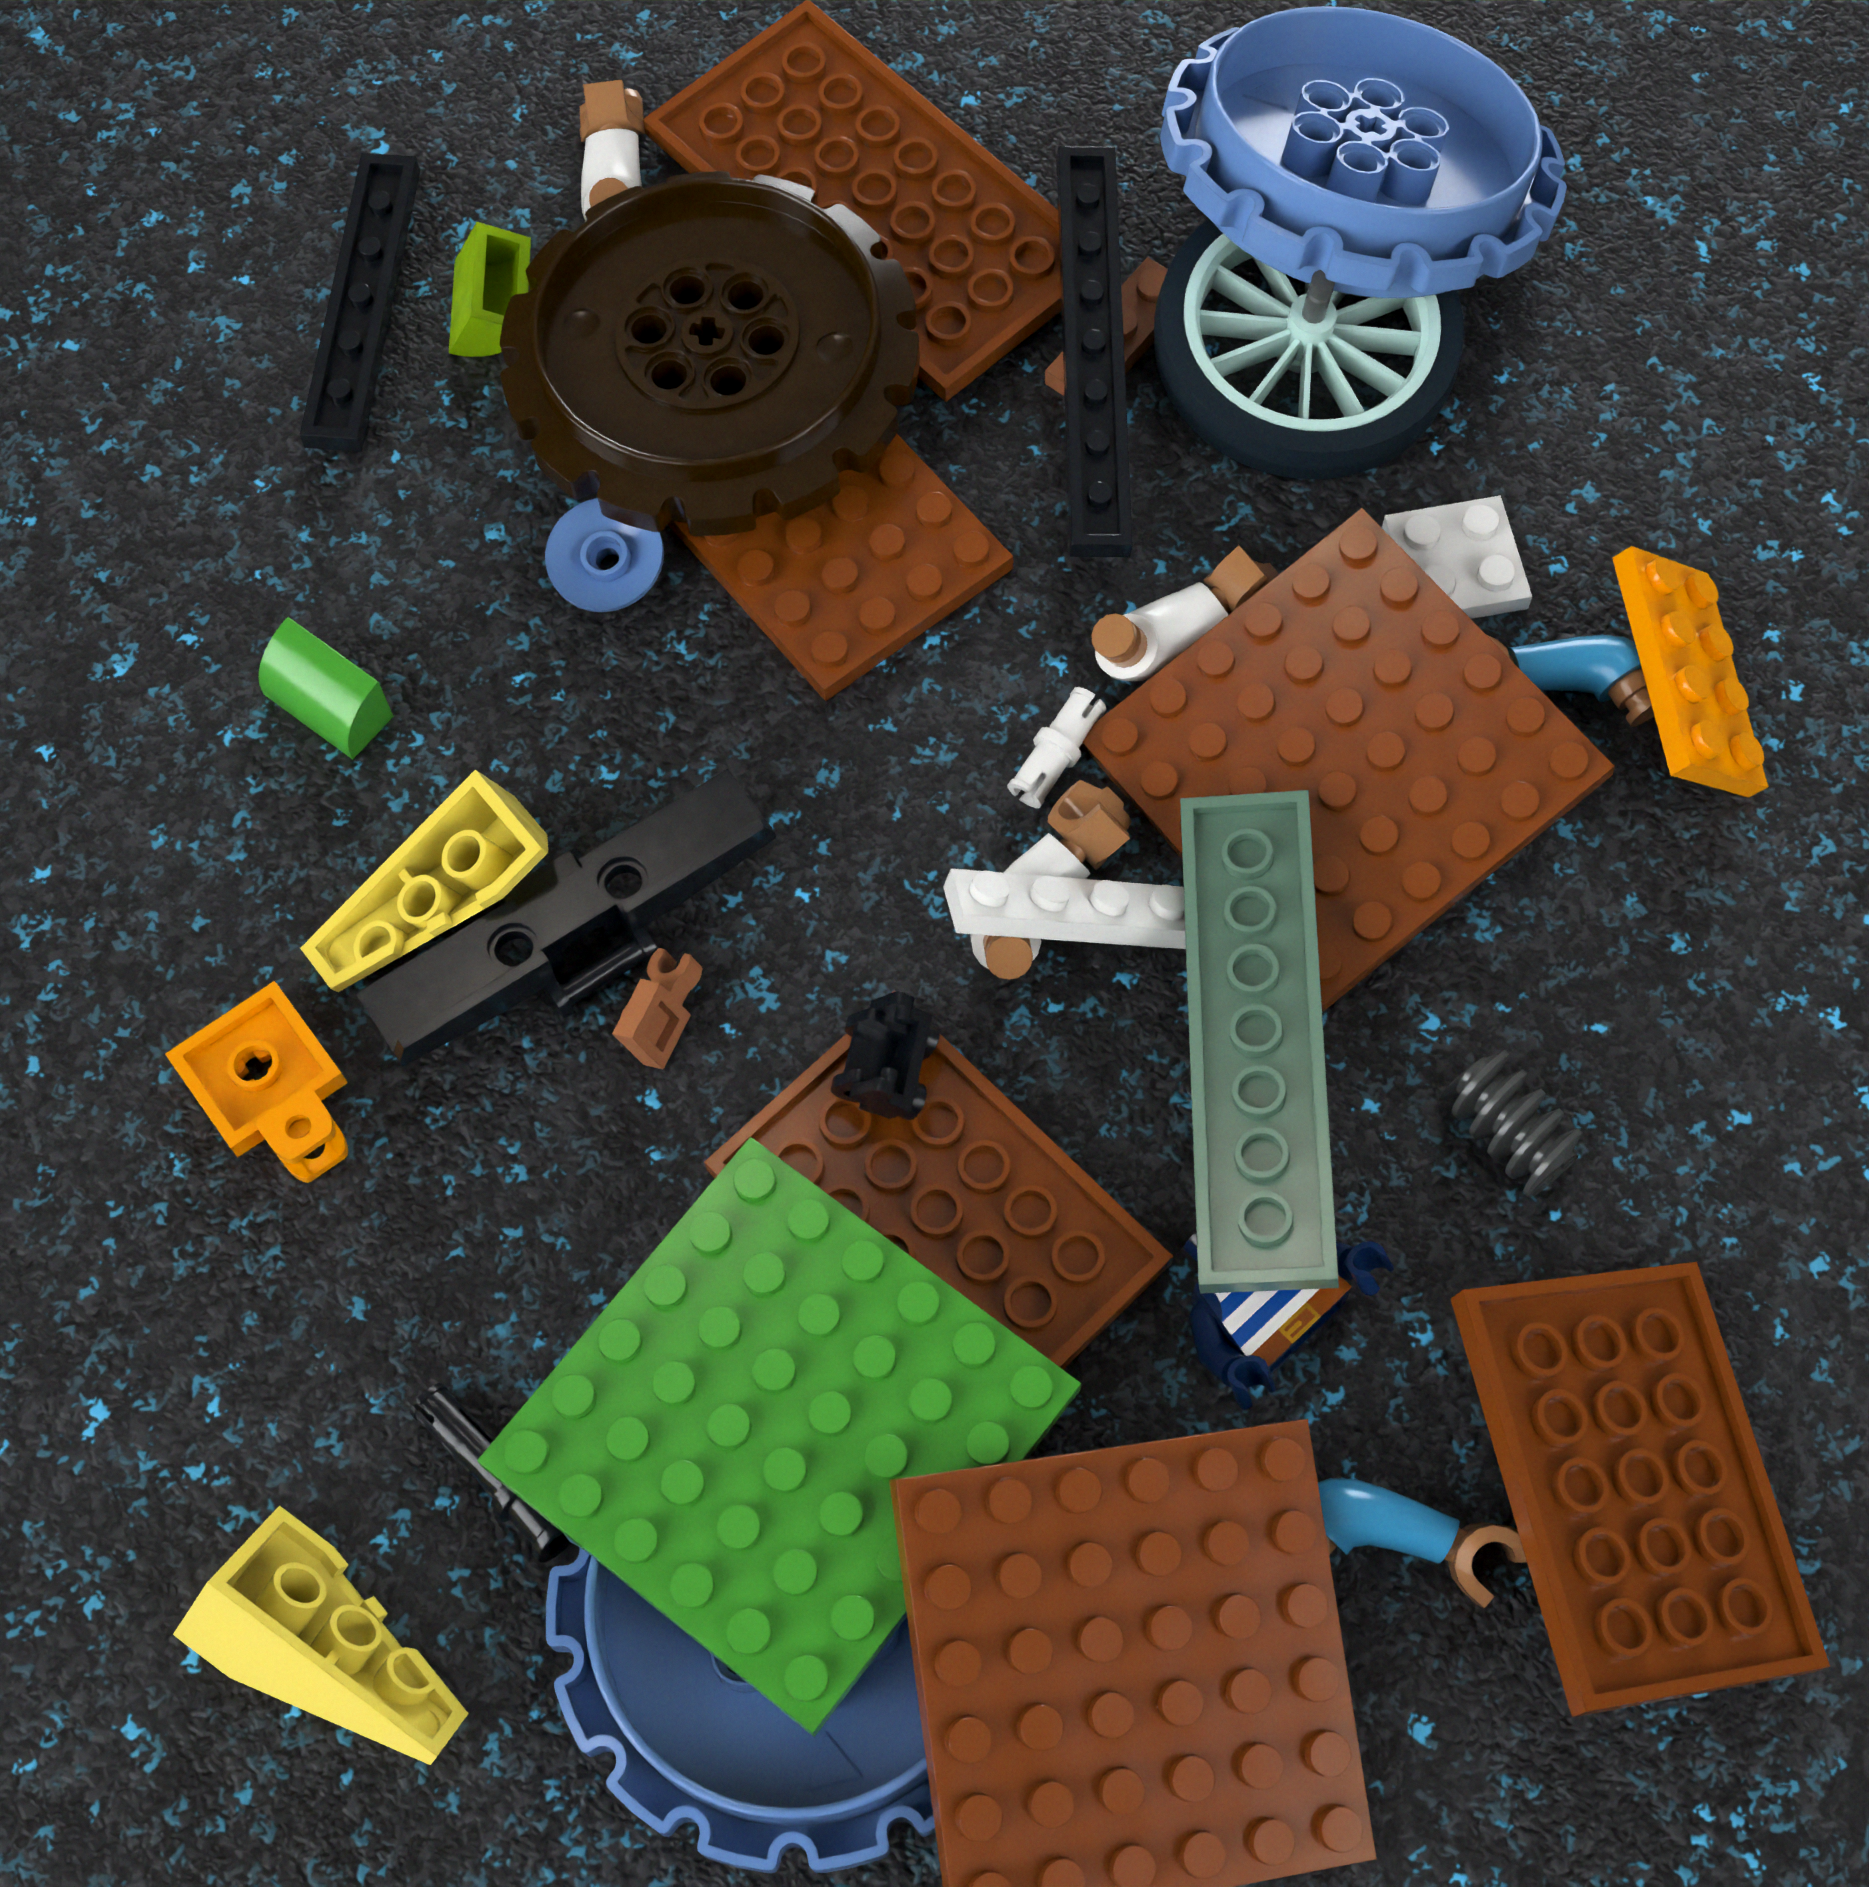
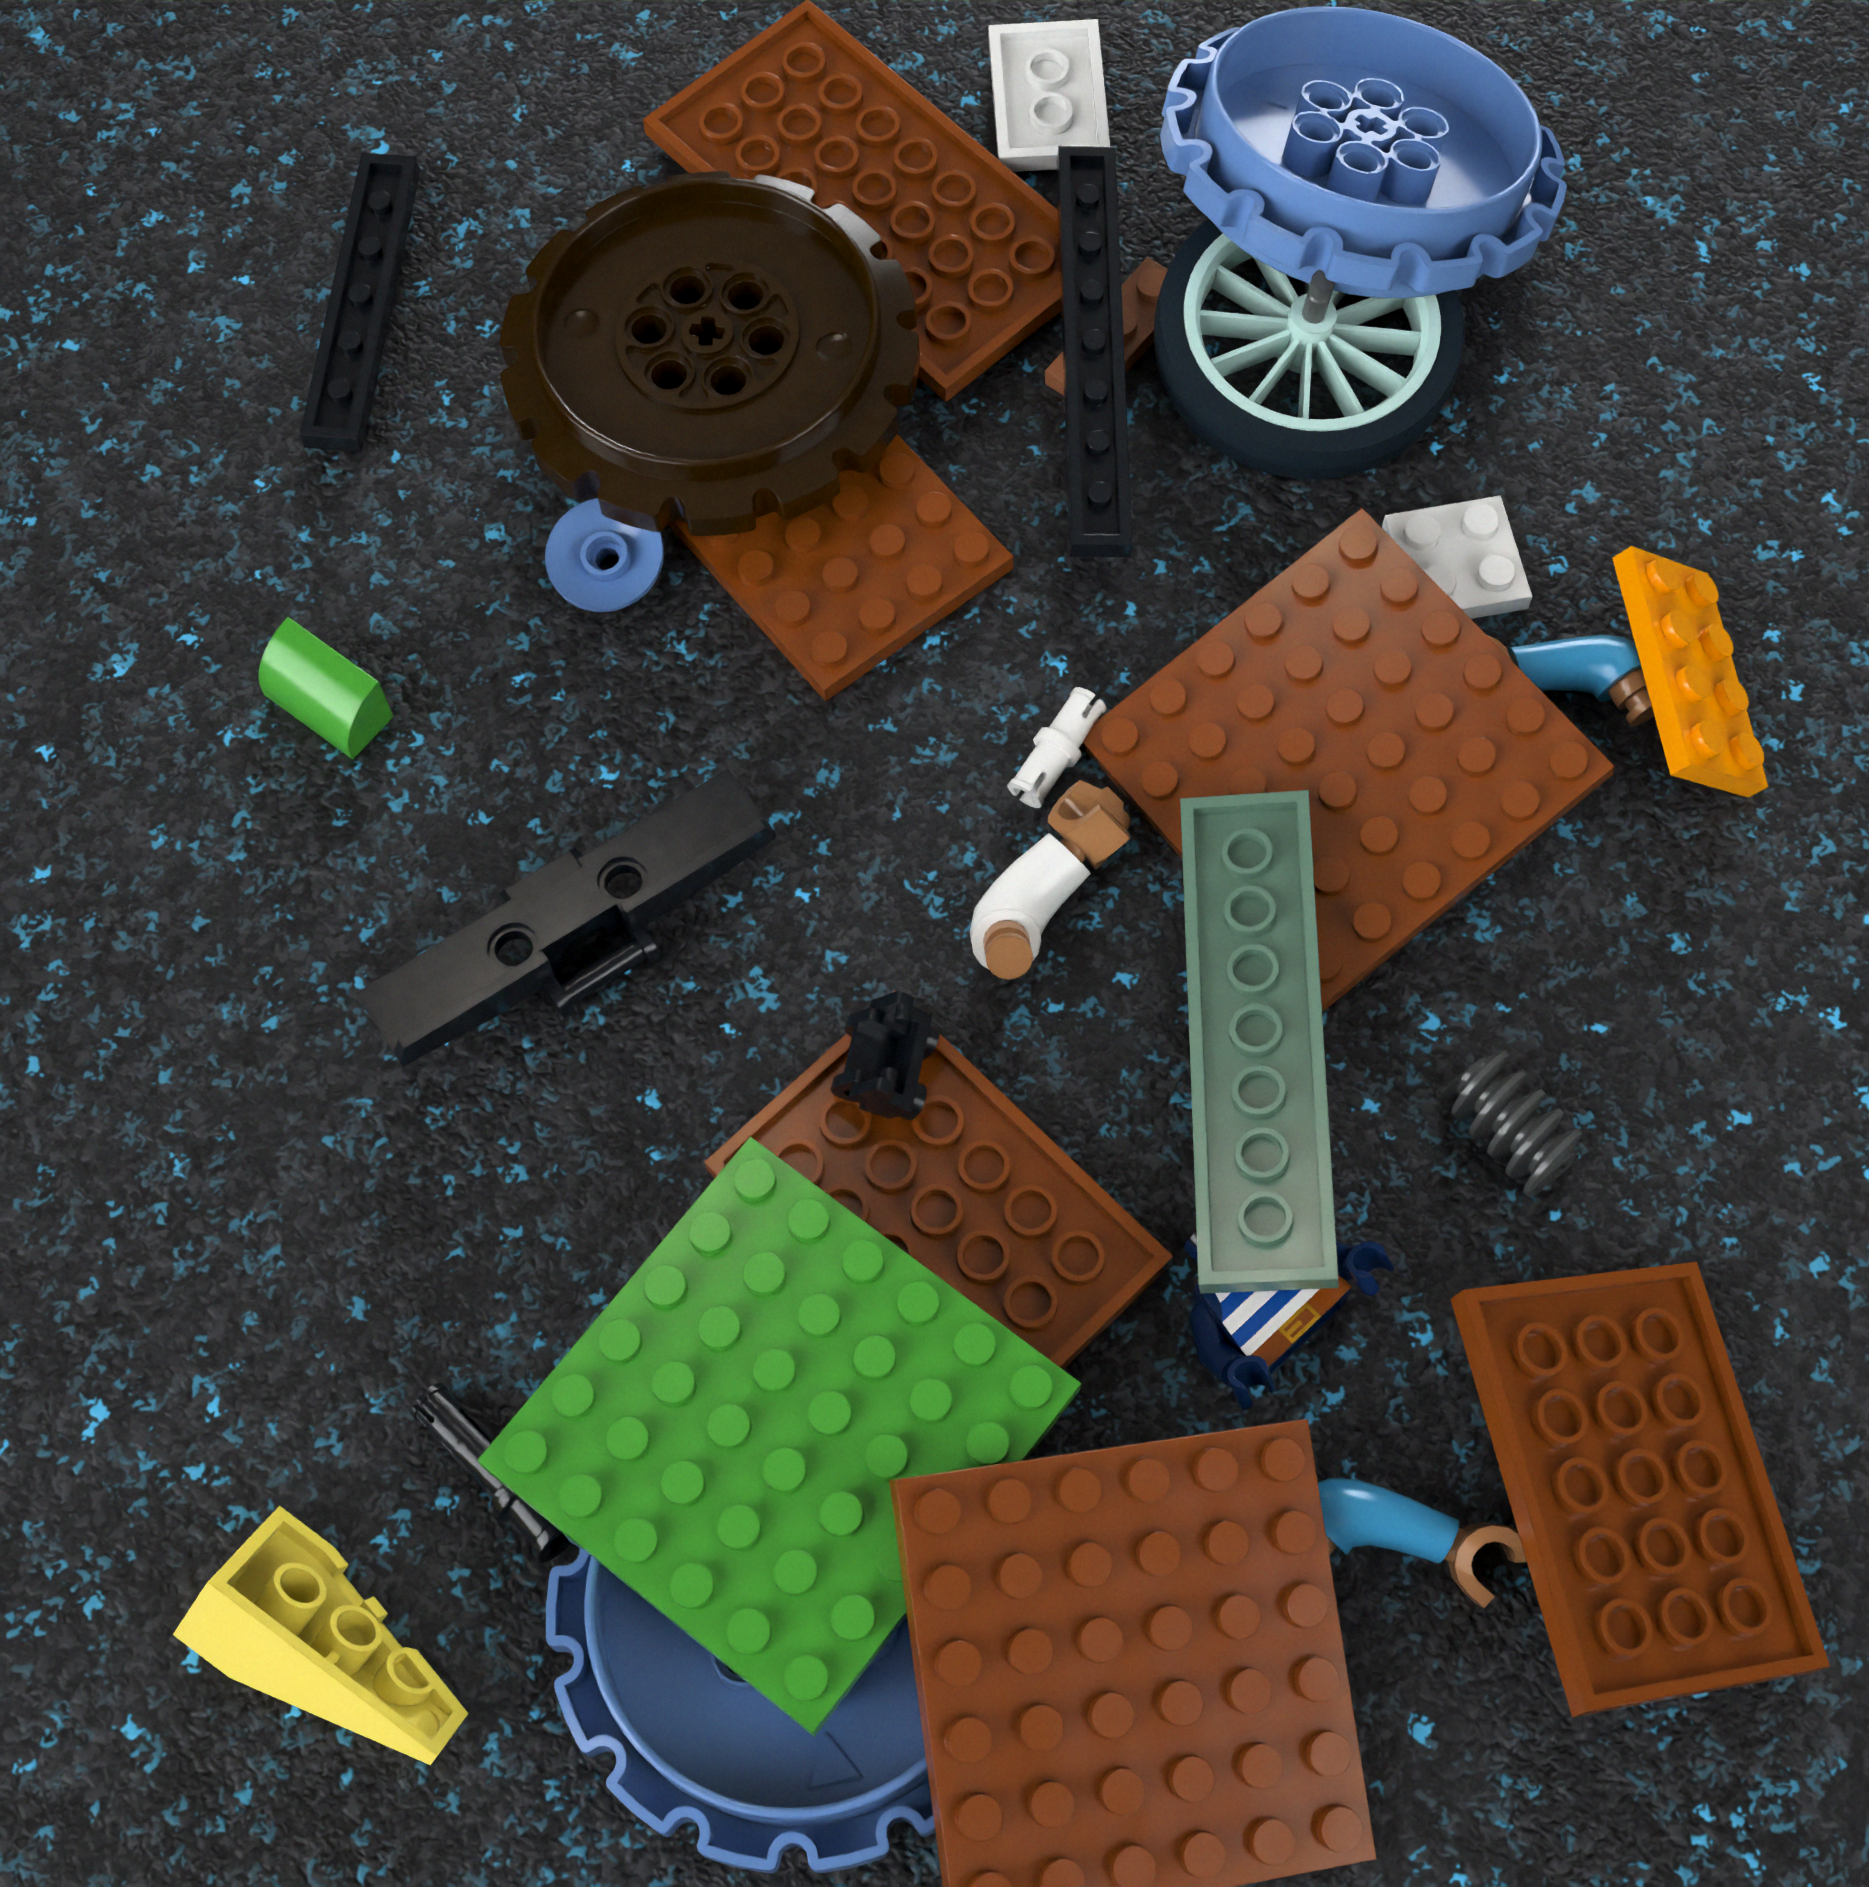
(282, 1104): light orange plate -> none
(439, 877): light yellow wedge -> none
(485, 278): lime brick -> none
(610, 130): piece -> none
(655, 1012): nougat plate -> none
(1046, 91): none -> white plate
(1066, 909): white plate -> none
(1152, 636): piece -> none

